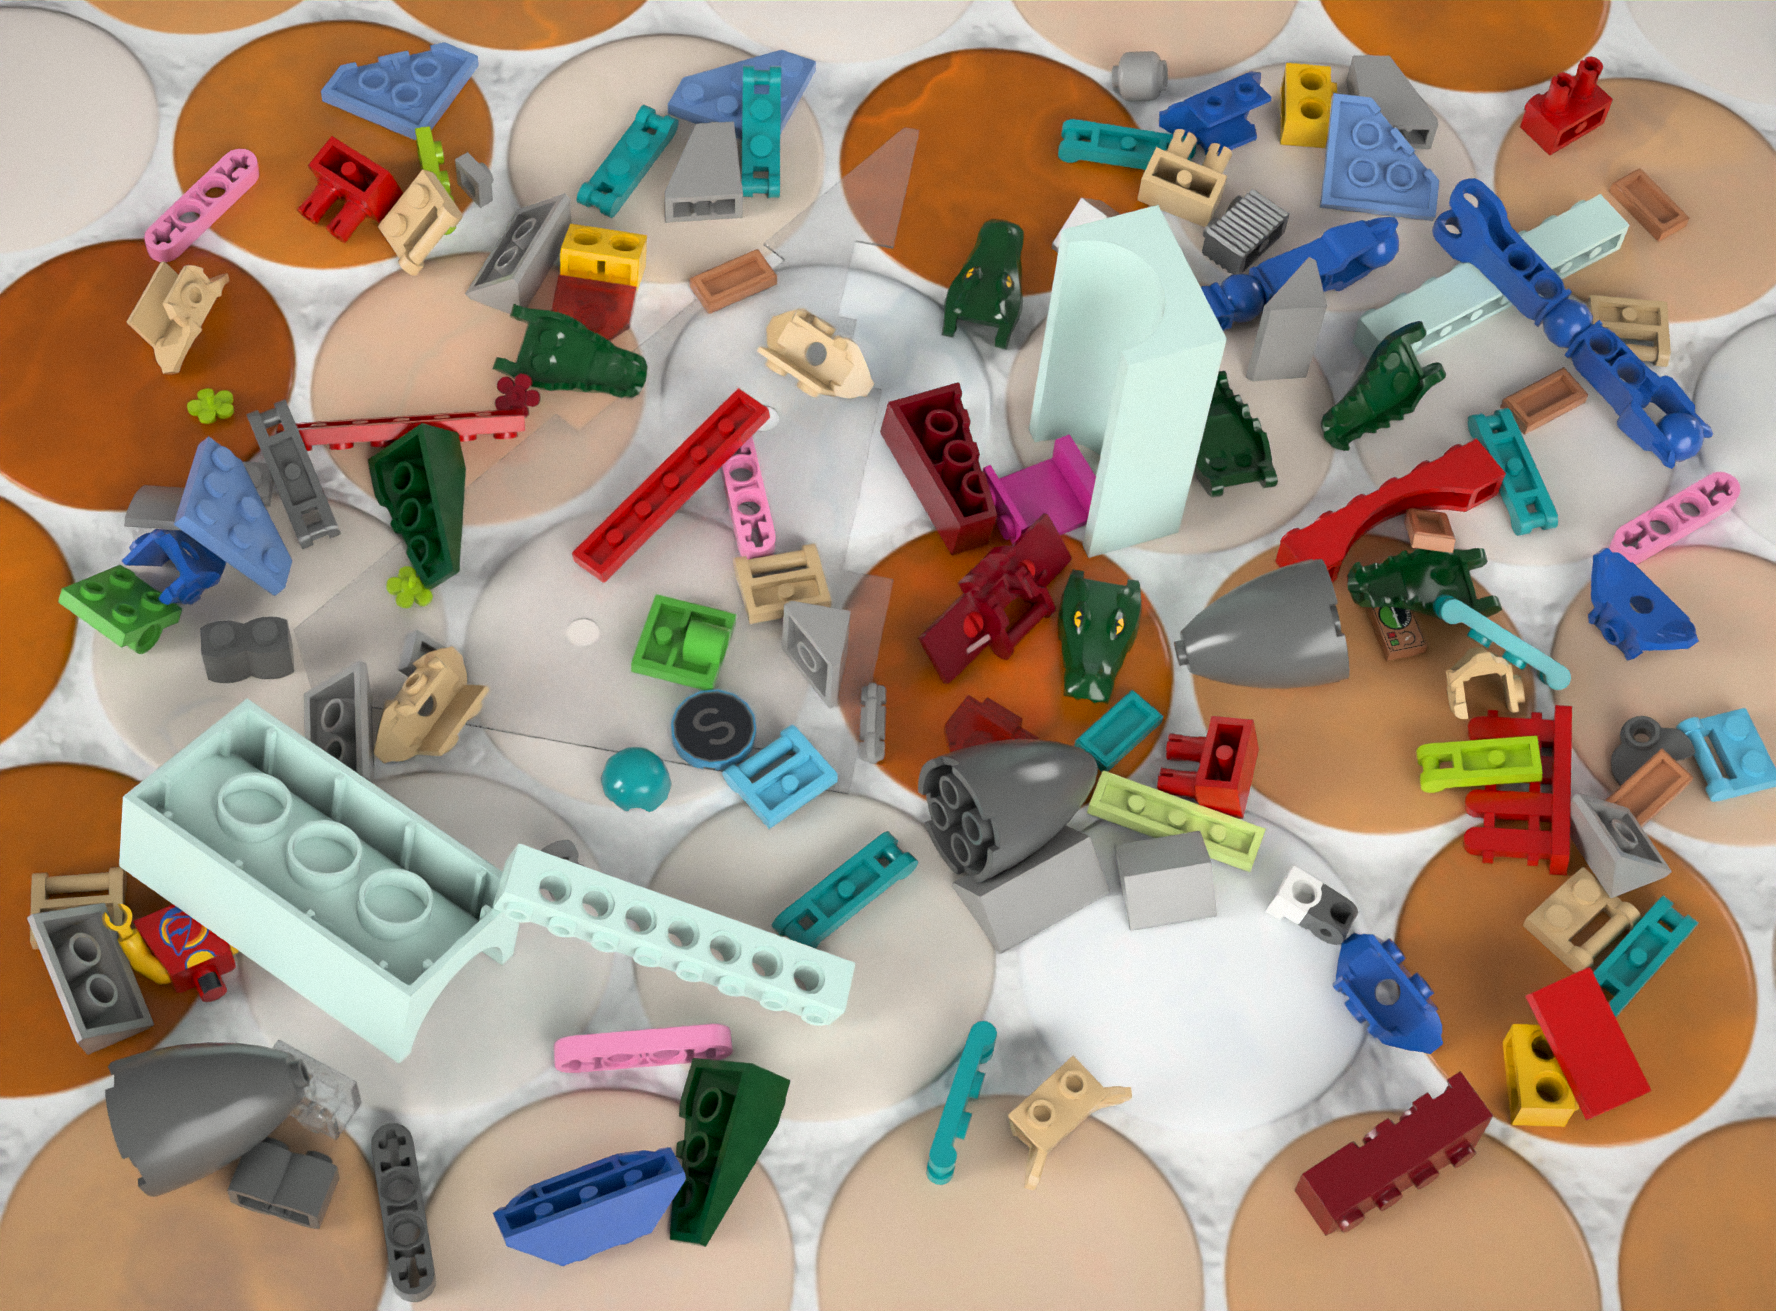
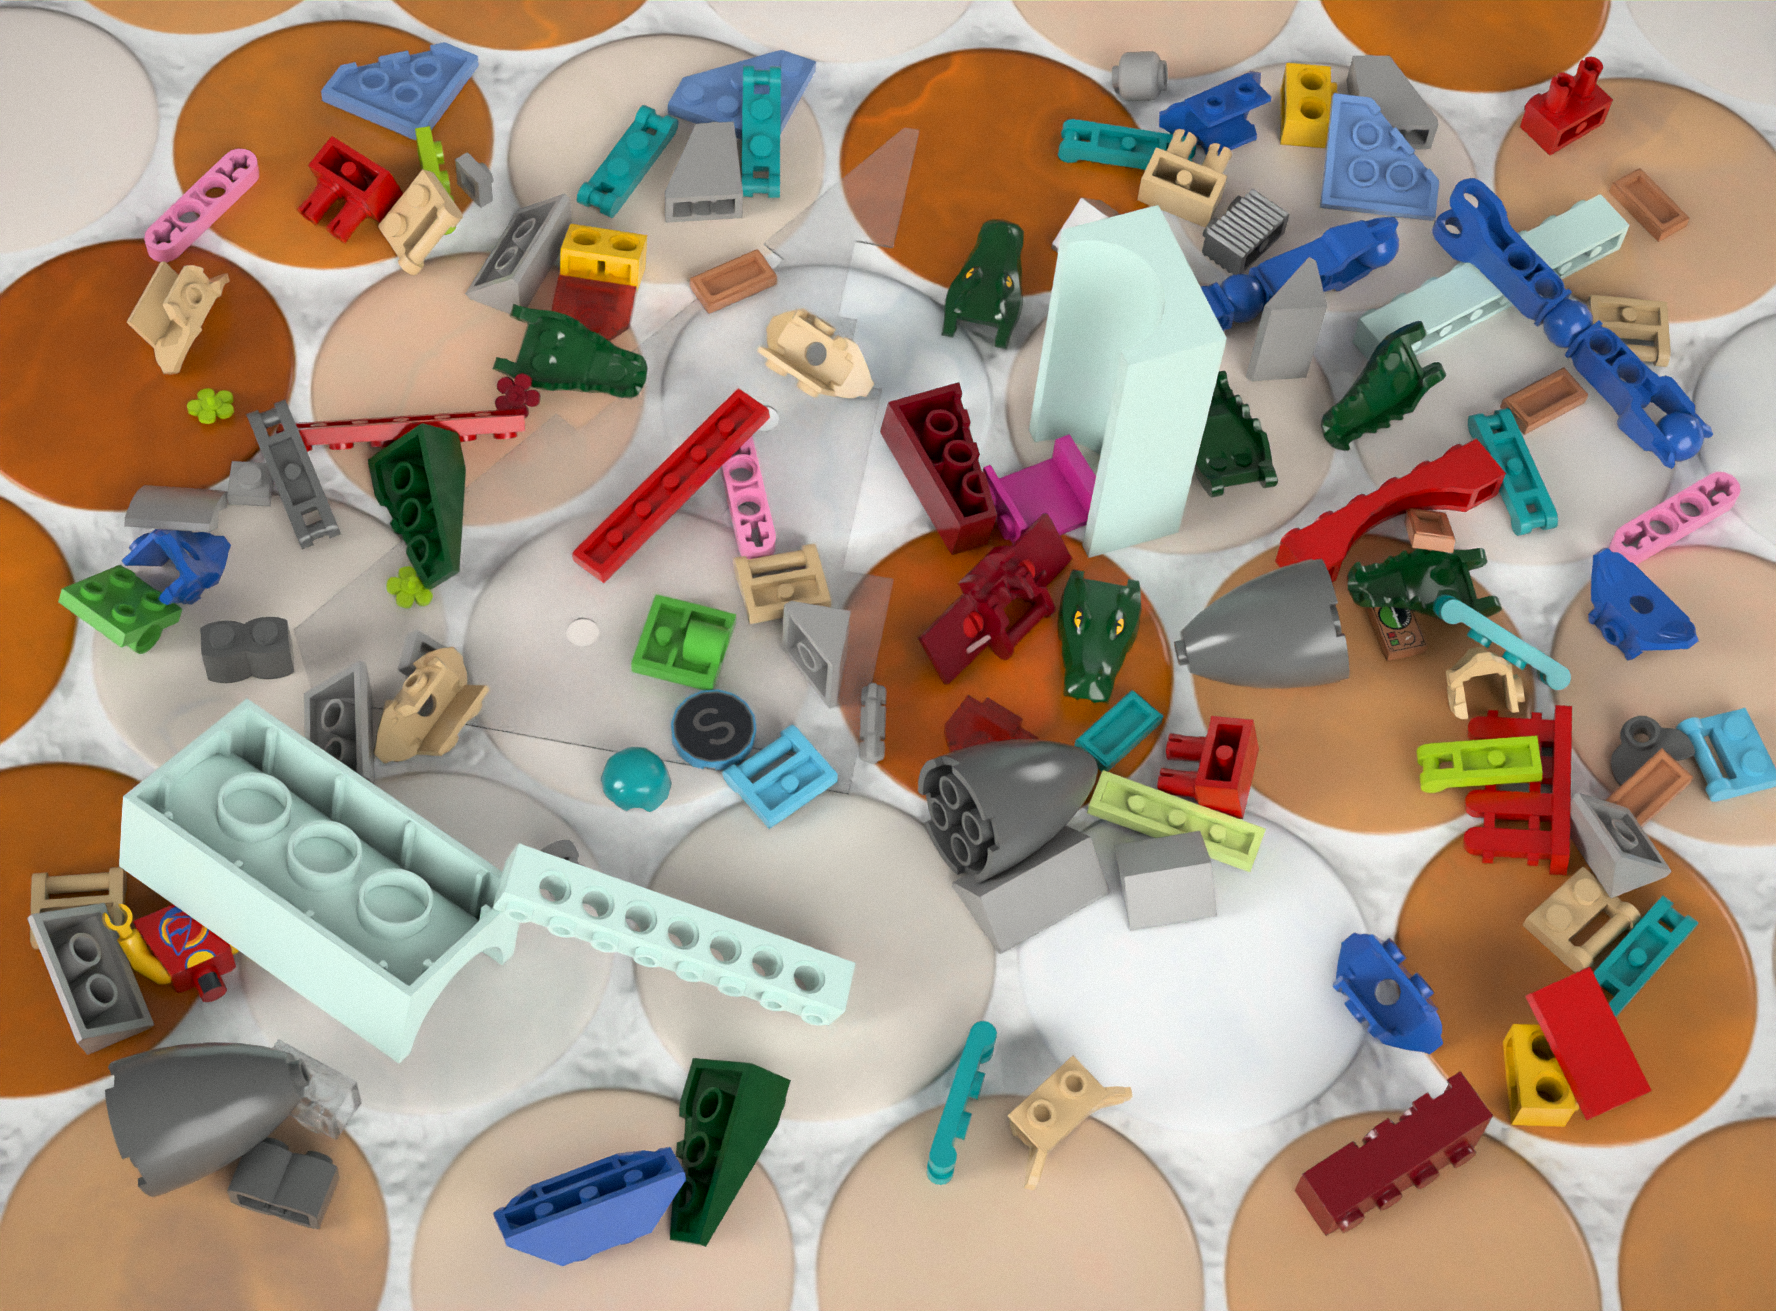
(230, 519): medium blue plate -> none
(404, 1211): dark grey beam -> none
(642, 1048): bright pink beam -> none
(845, 891): teal plate -> none
(1313, 906): leg -> none

